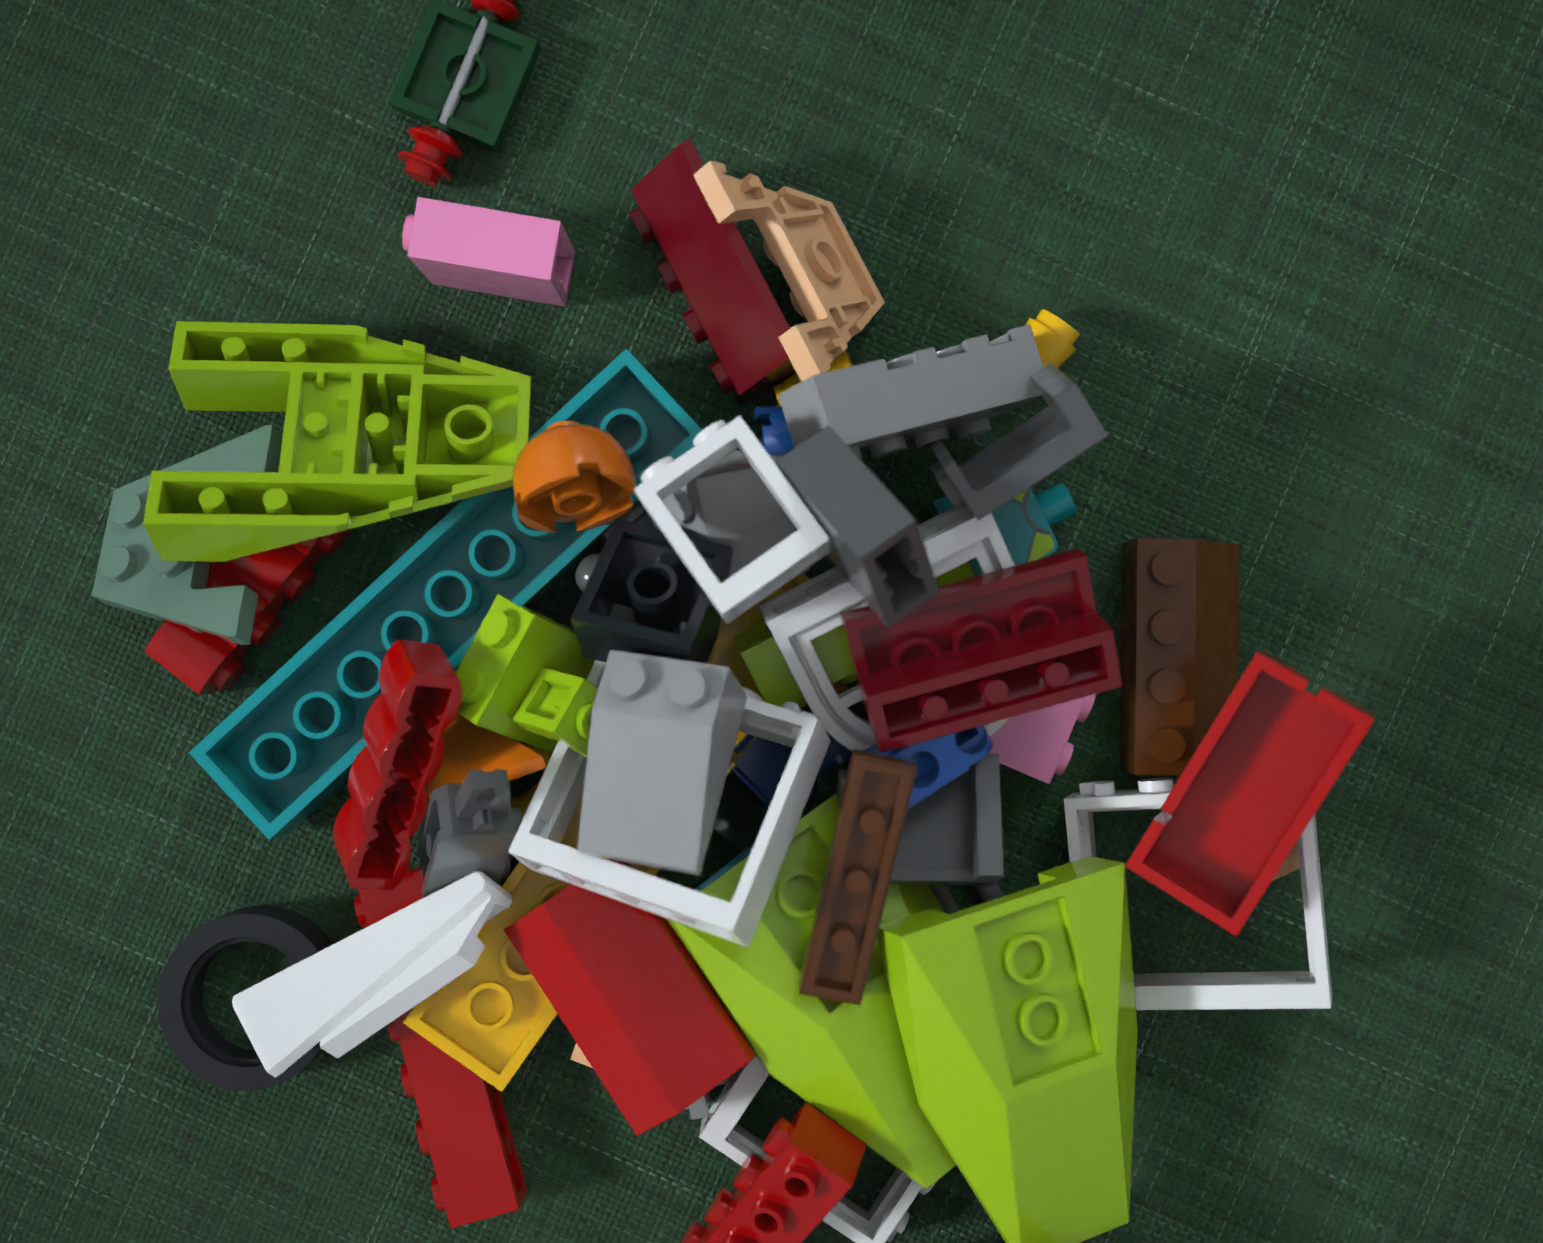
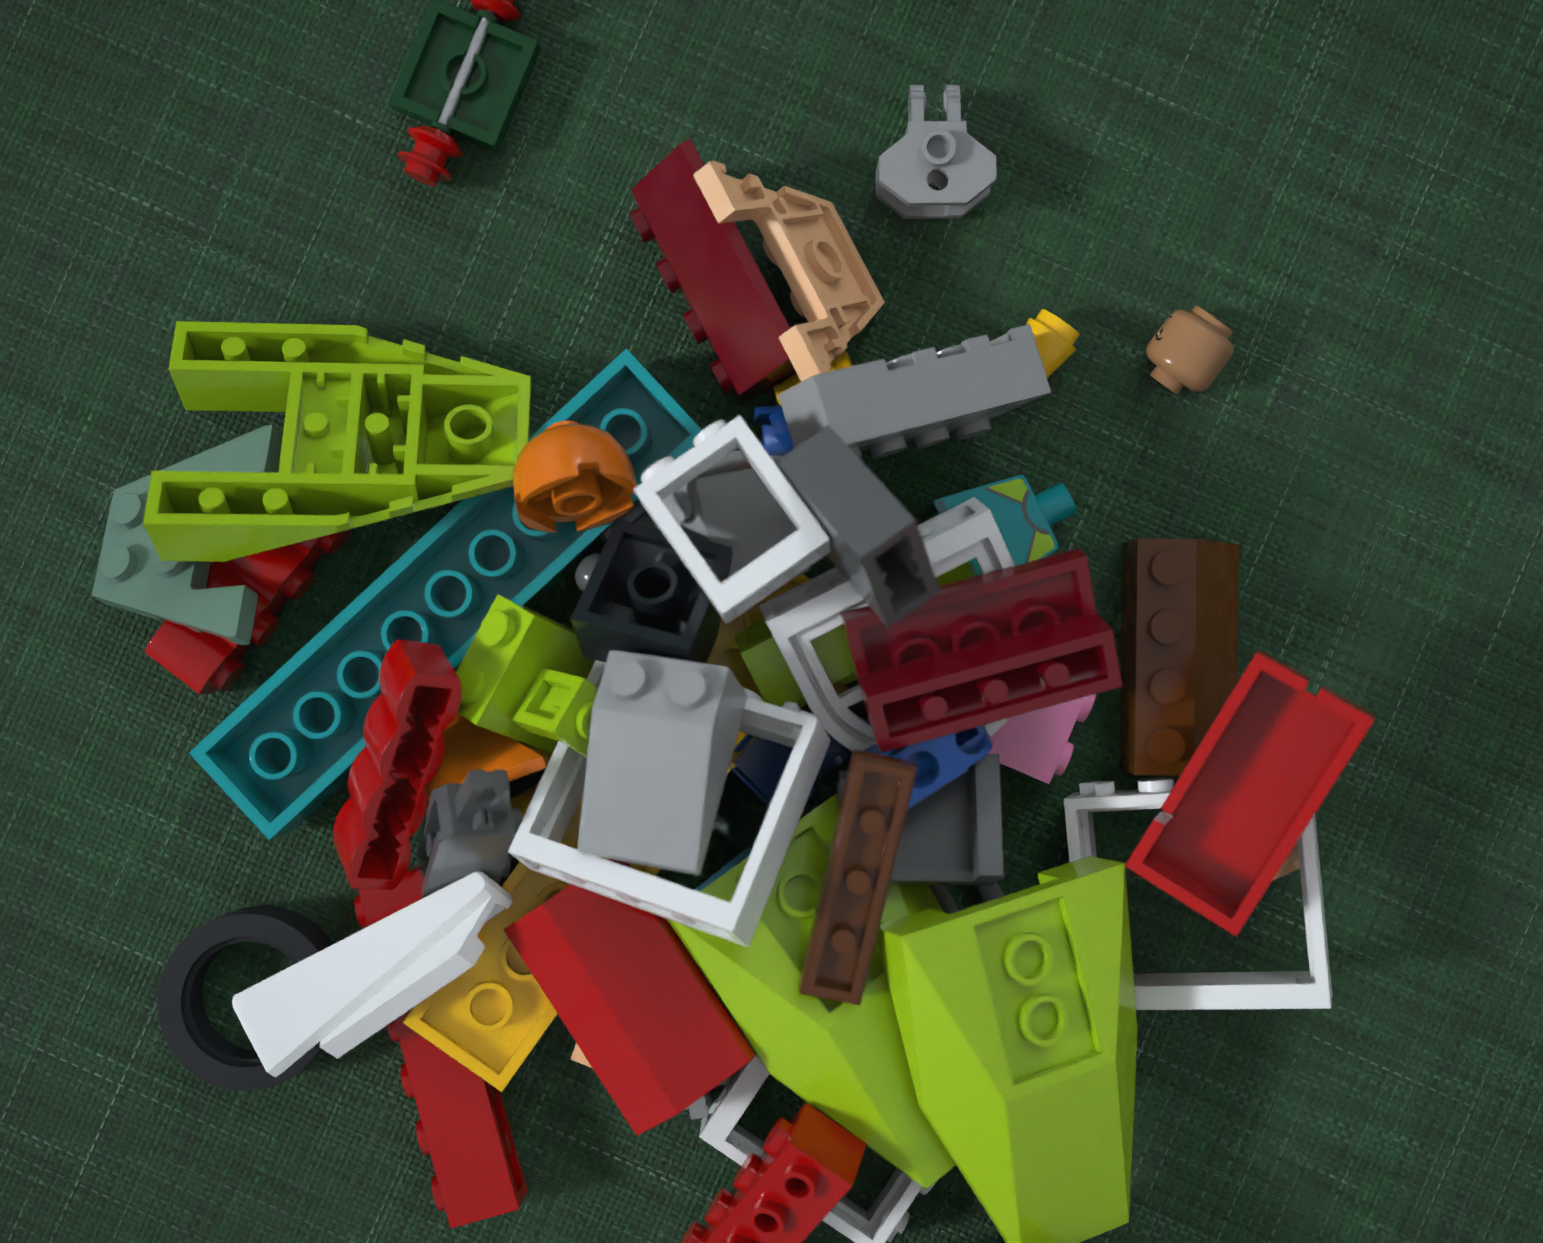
(490, 251): bright pink brick -> none
(933, 157): none -> light grey hinge
(1025, 452): dark grey panel -> none
(1189, 350): none -> medium nougat head

